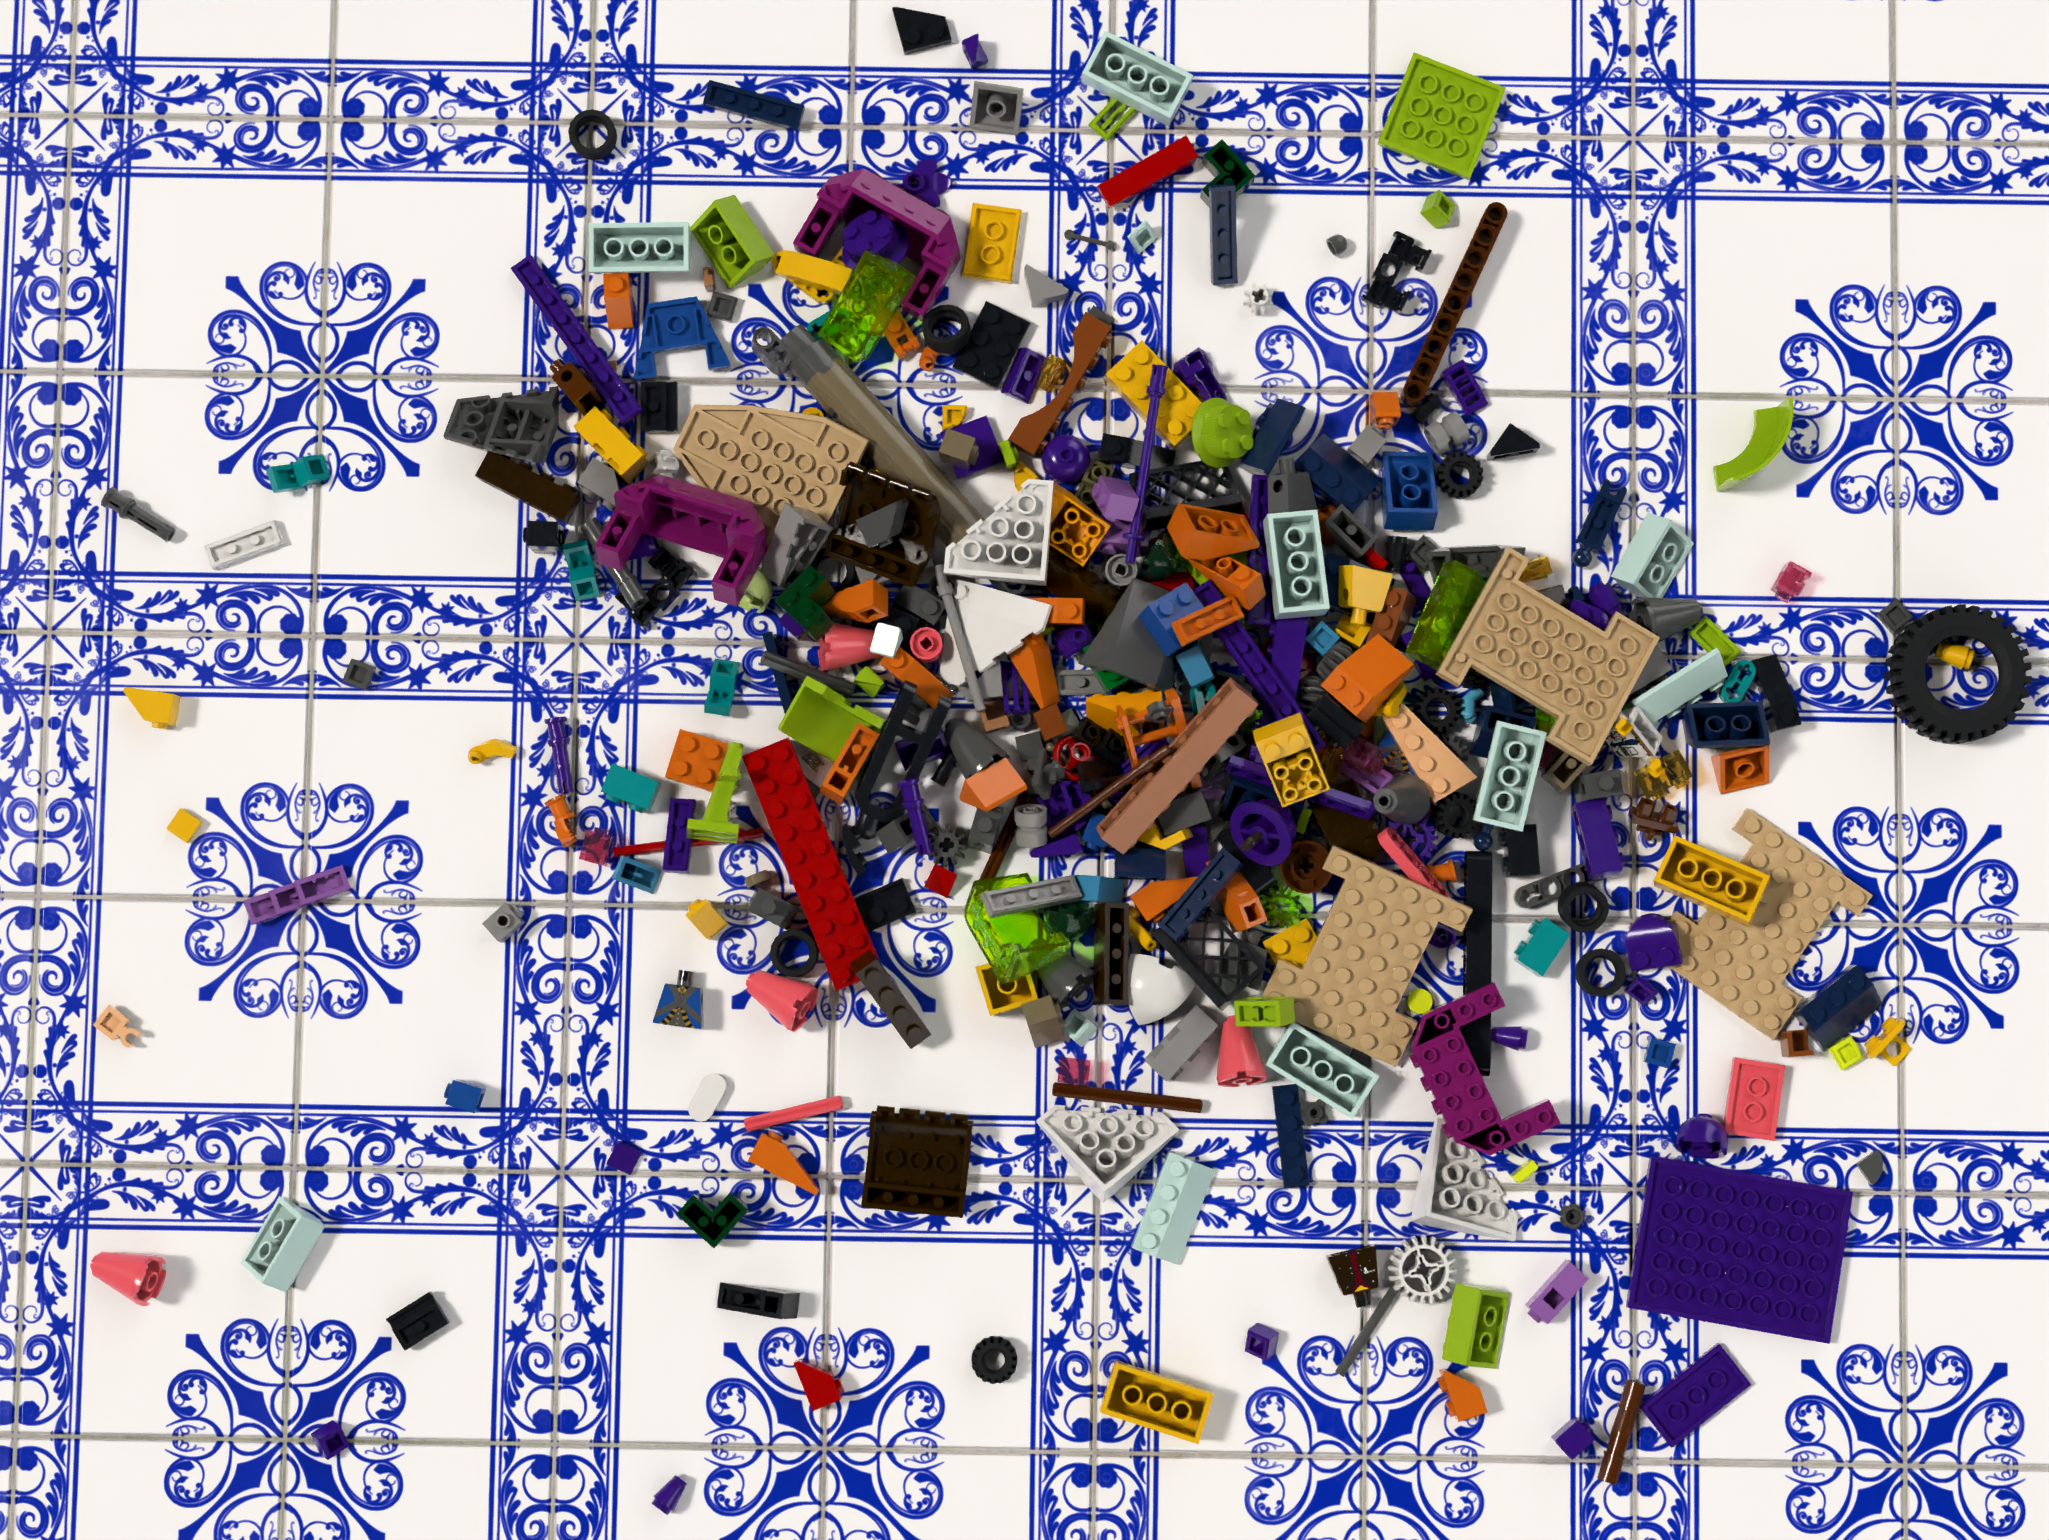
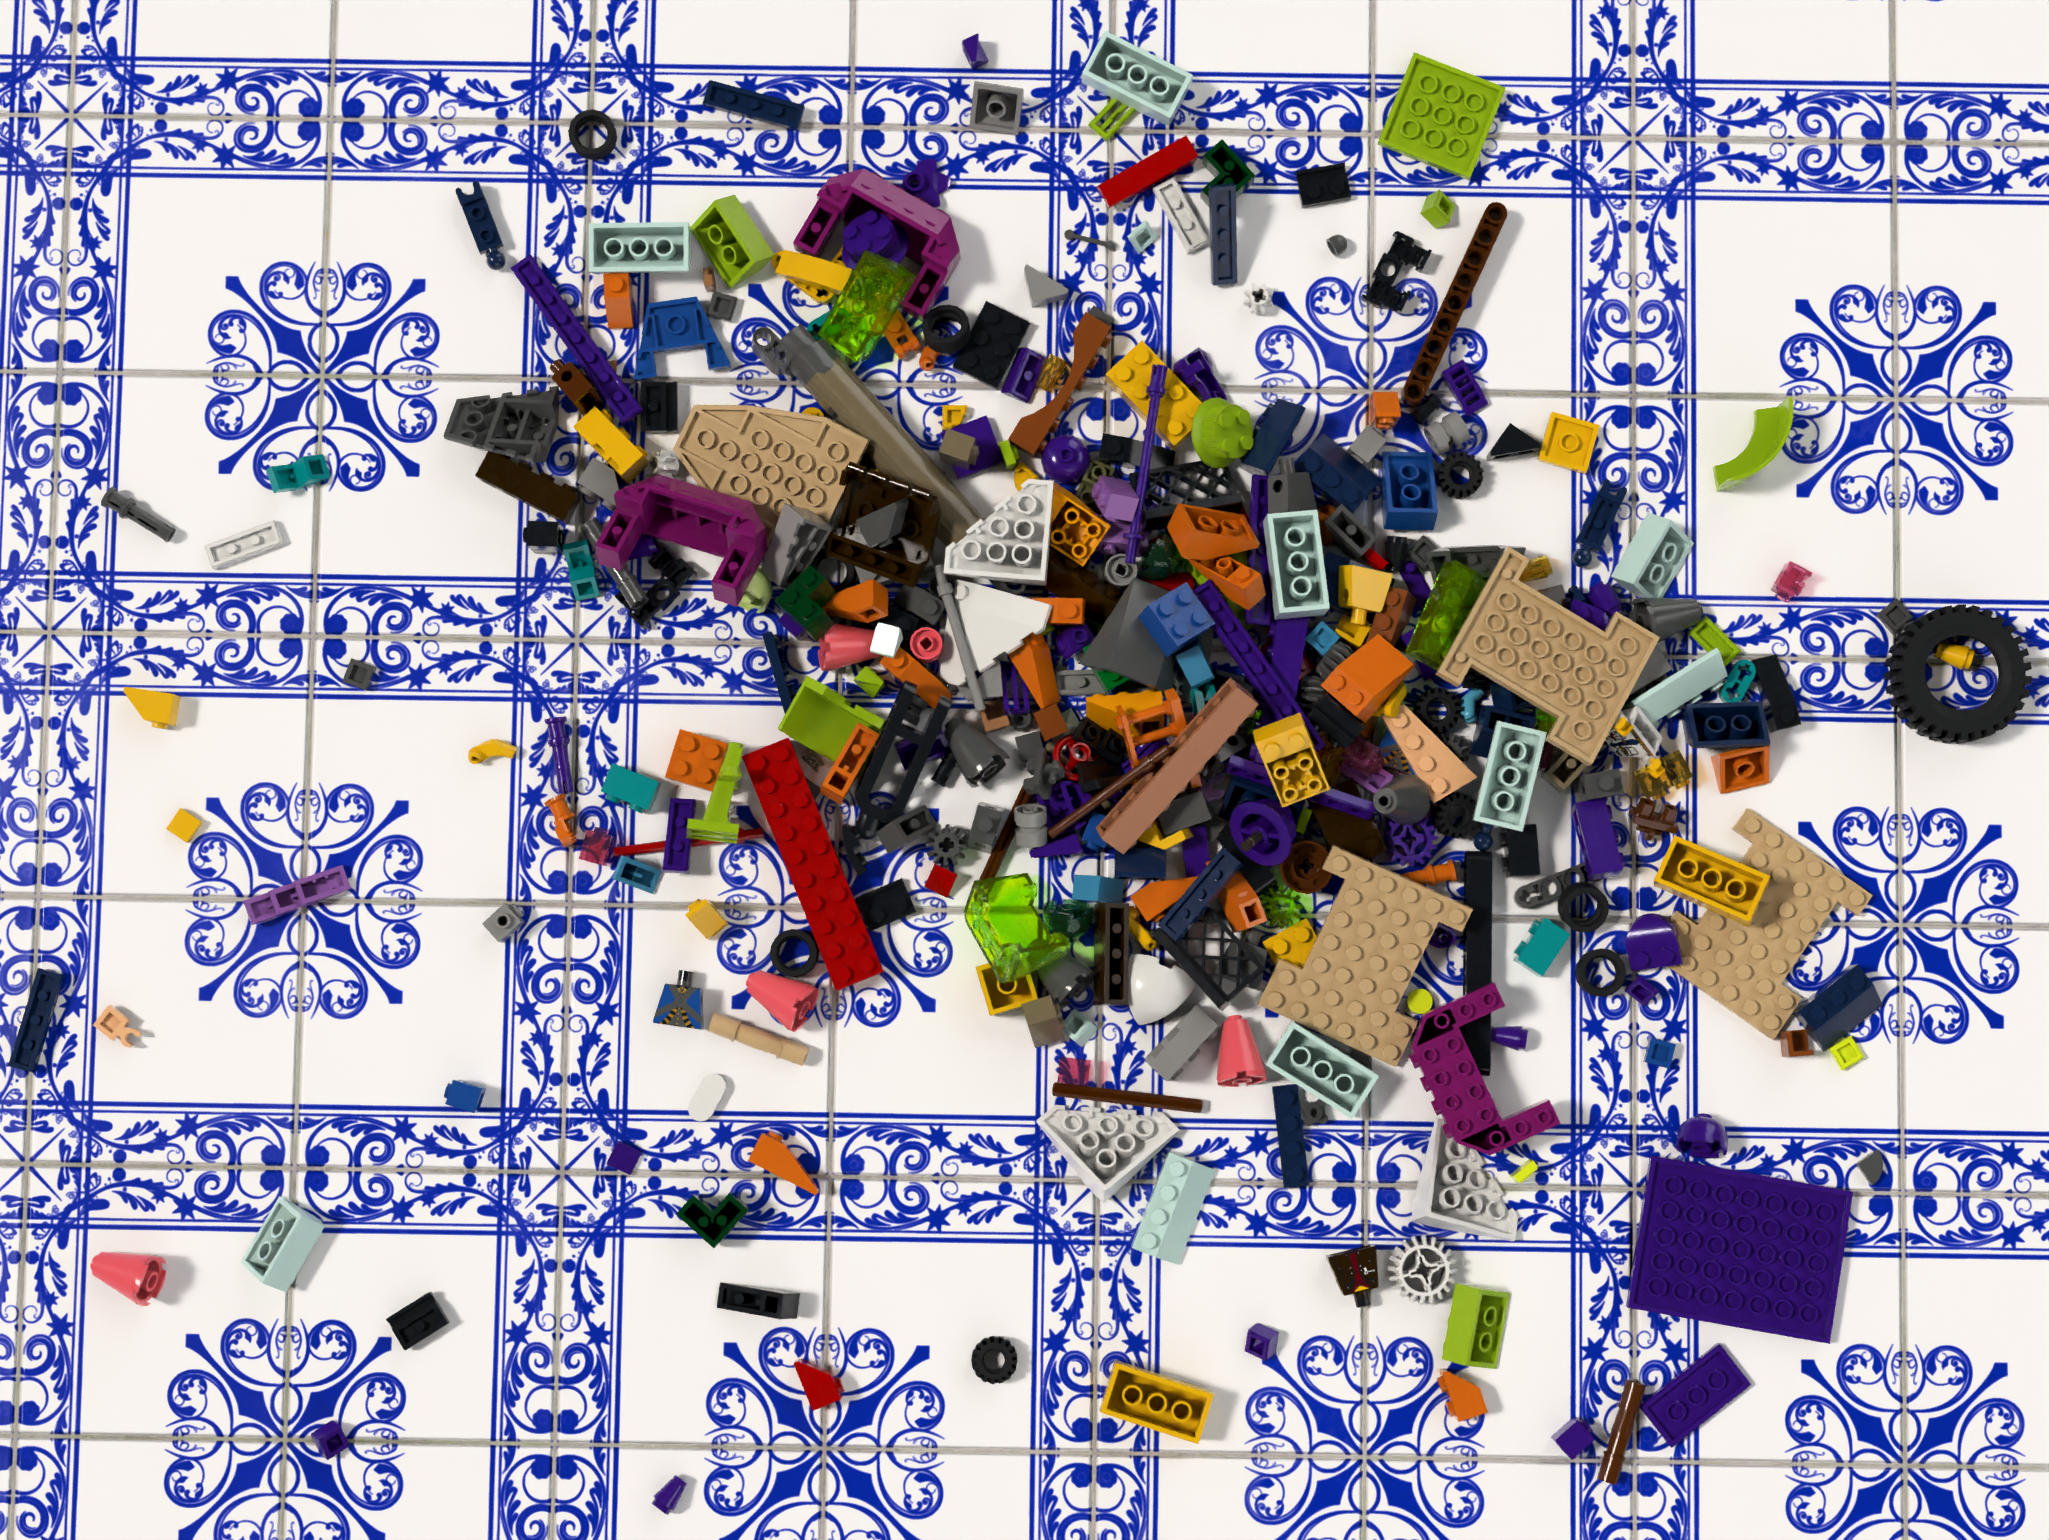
(36, 1020): none -> dark blue plate
(482, 226): none -> dark blue plate
(722, 687): teal slope -> none
(757, 879): dark tan tile -> none
(758, 1039): none -> tan piece
(772, 908): dark grey torso -> none
(793, 1113): coral axle -> none
(801, 671): dark grey axle -> none
(890, 999): dark brown brick -> none
(913, 804): dark purple pin -> none
(917, 1162): dark brown slope -> none
(920, 30): black wing -> none
(991, 243): yellow tile -> none
(992, 786): orange slope -> none
(1031, 896): light grey tile -> none
(1158, 711): dark grey plate -> none
(1180, 215): none -> white tile
(1207, 620): orange tile -> none
(1264, 1011): lime brick -> none
(1323, 185): none -> black plate
(1366, 1331): dark grey bar -> none
(1407, 860): coral beam -> none
(1555, 1292): medium lavender brick -> none
(1565, 1219): dark grey plate -> none
(1568, 442): none -> yellow plate
(1753, 1098): coral plate -> none
(1878, 1045): yellow bracket -> none

